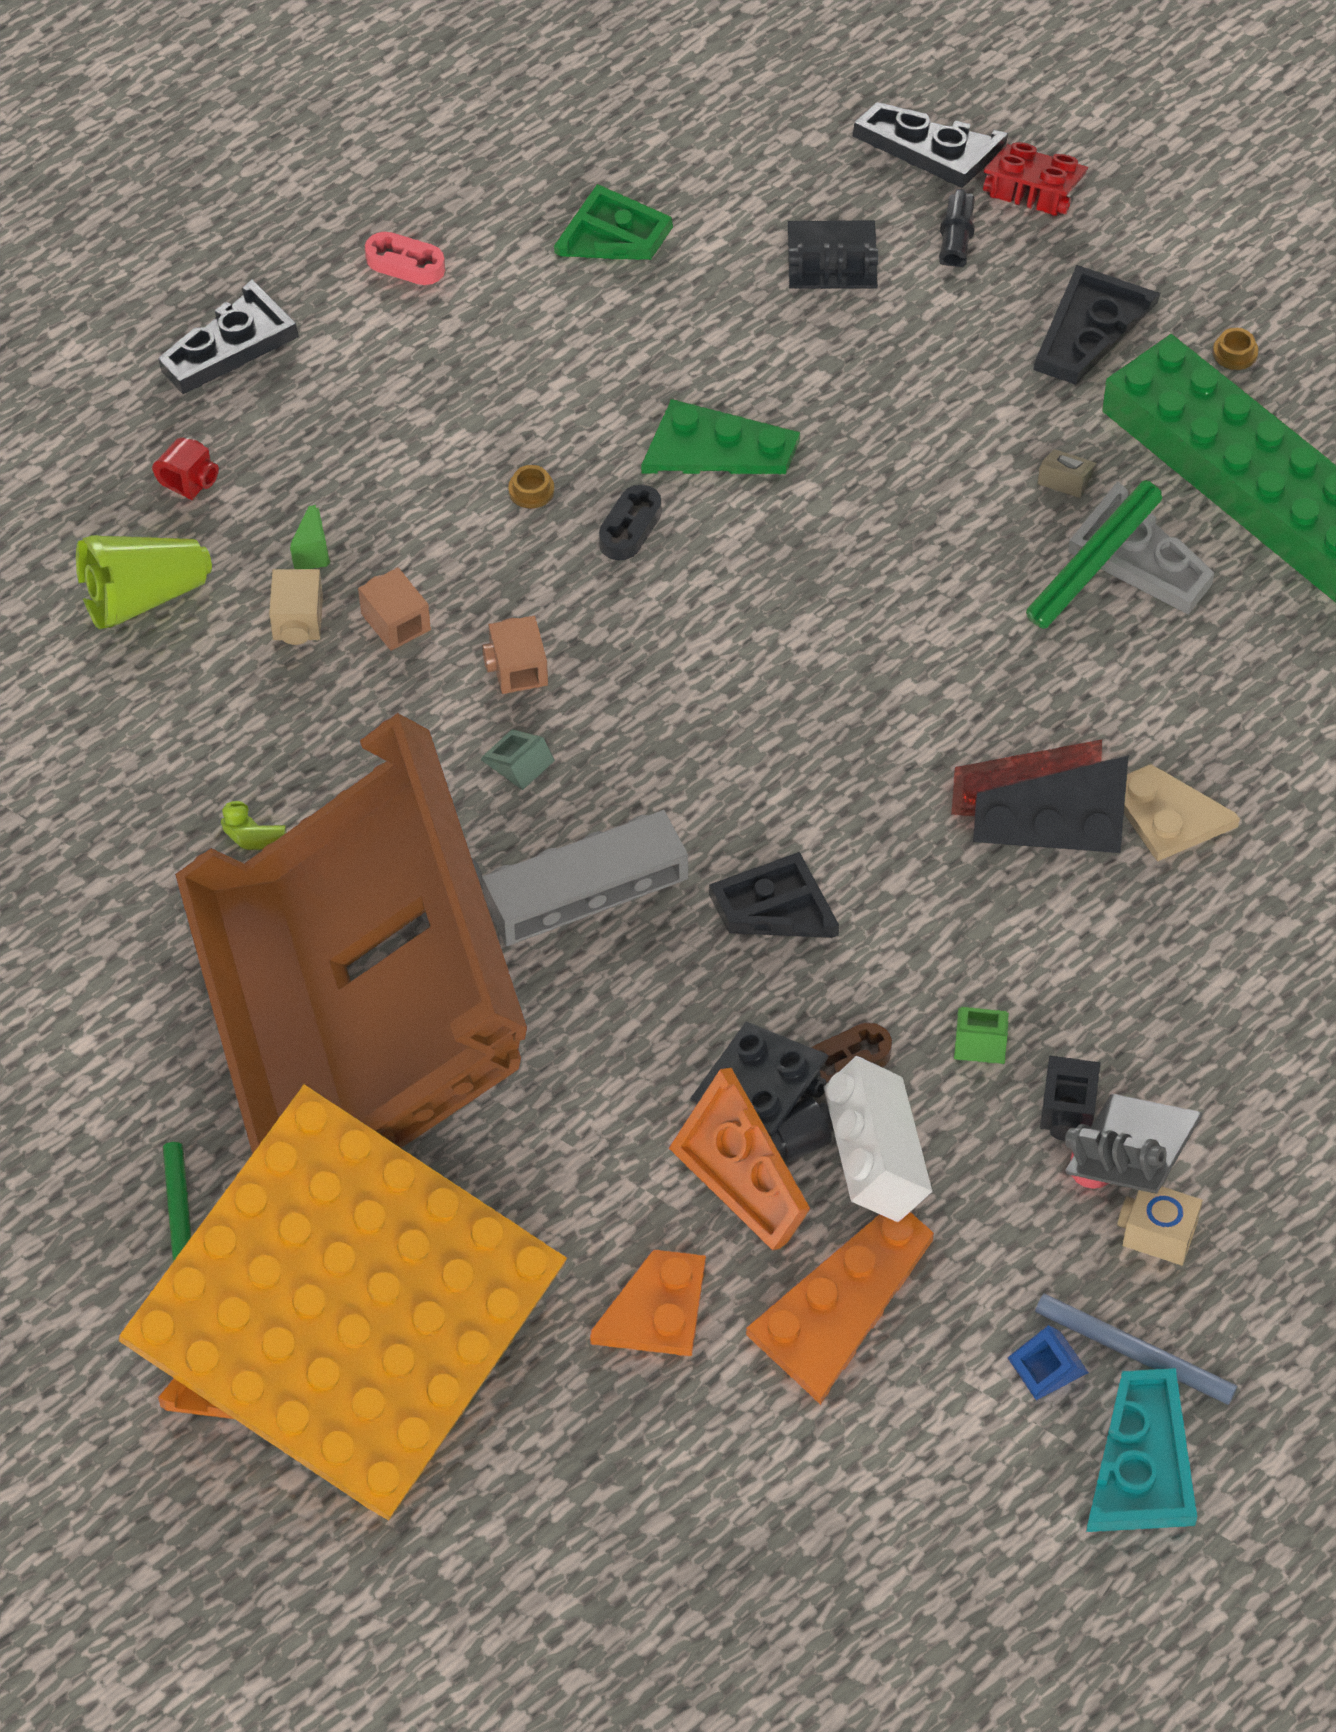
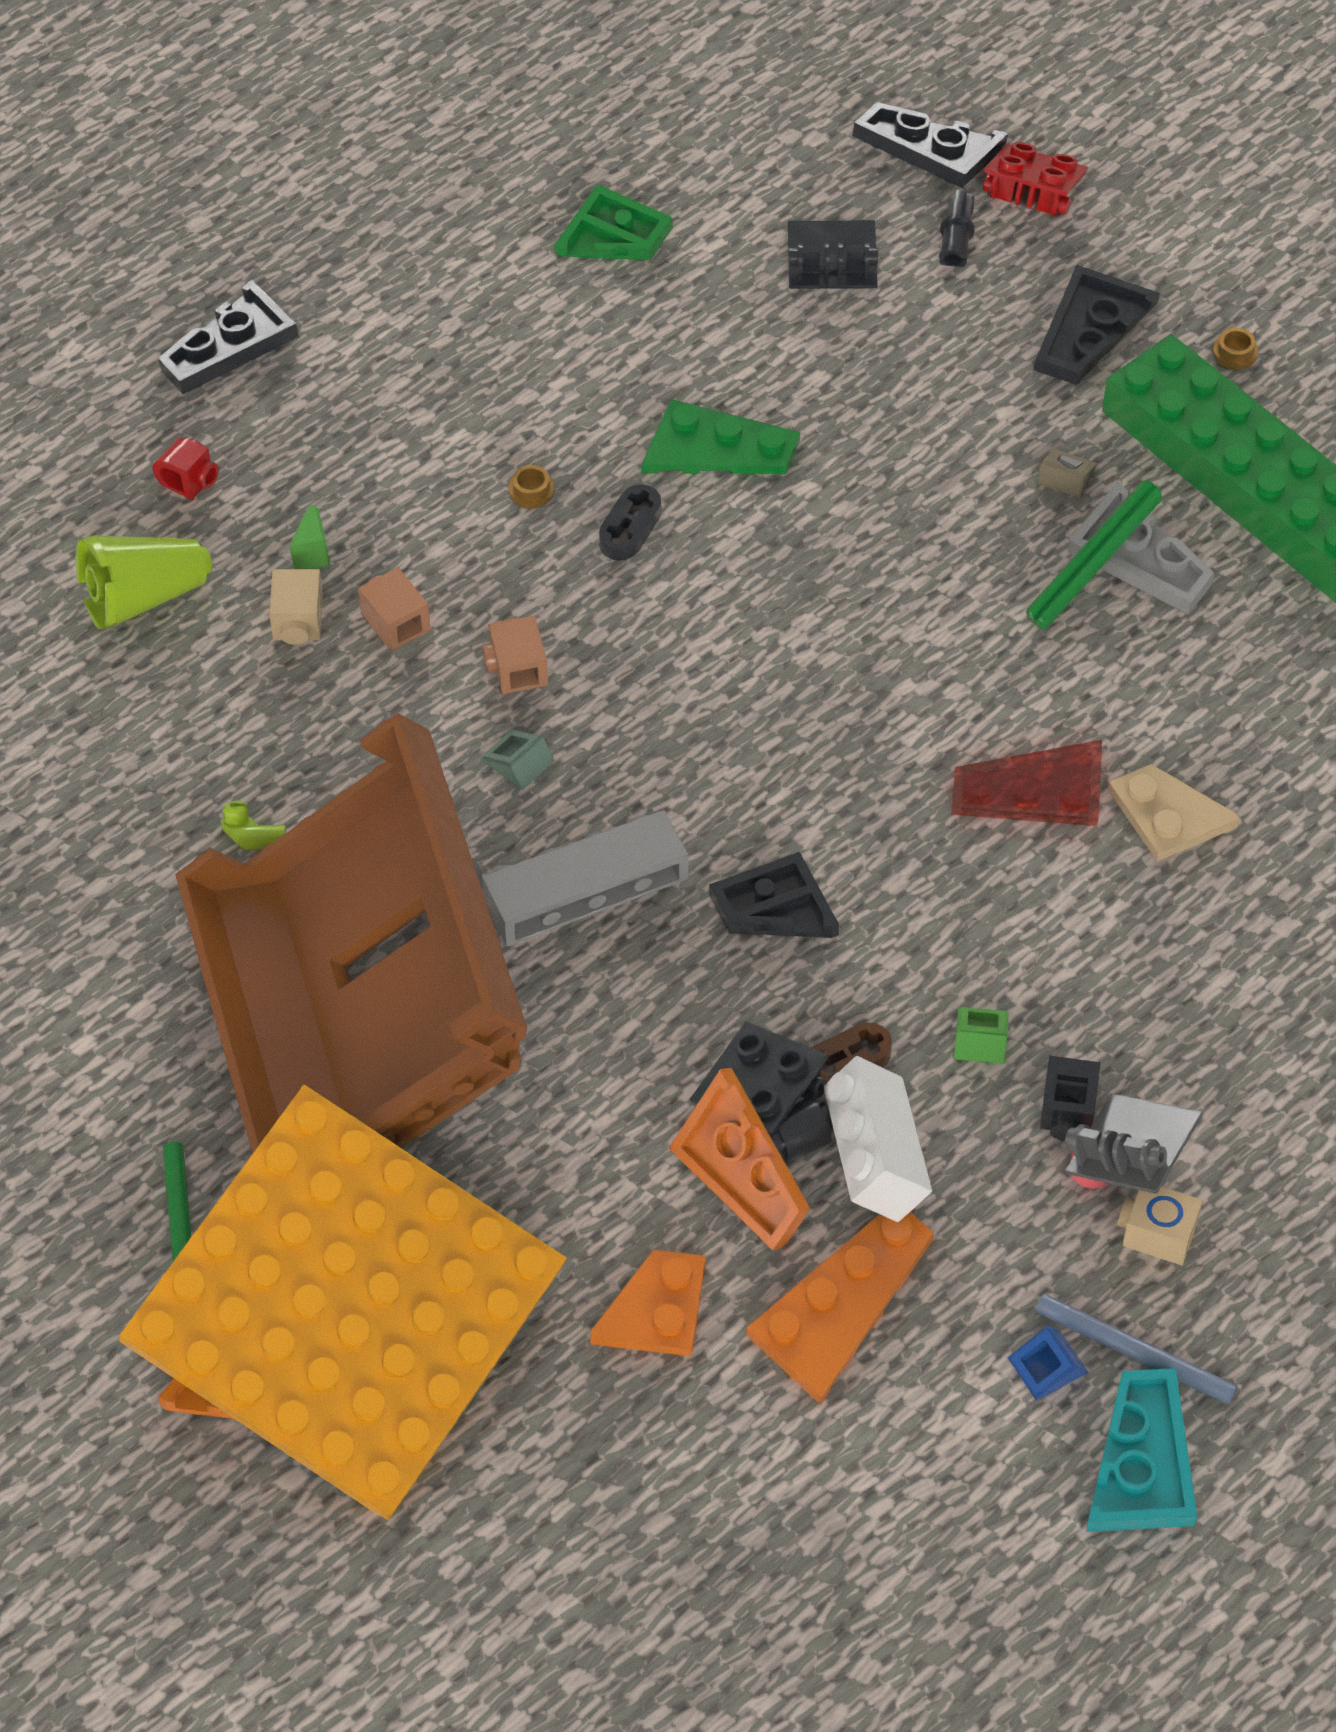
(405, 258): coral beam -> none
(1058, 810): black wing -> none

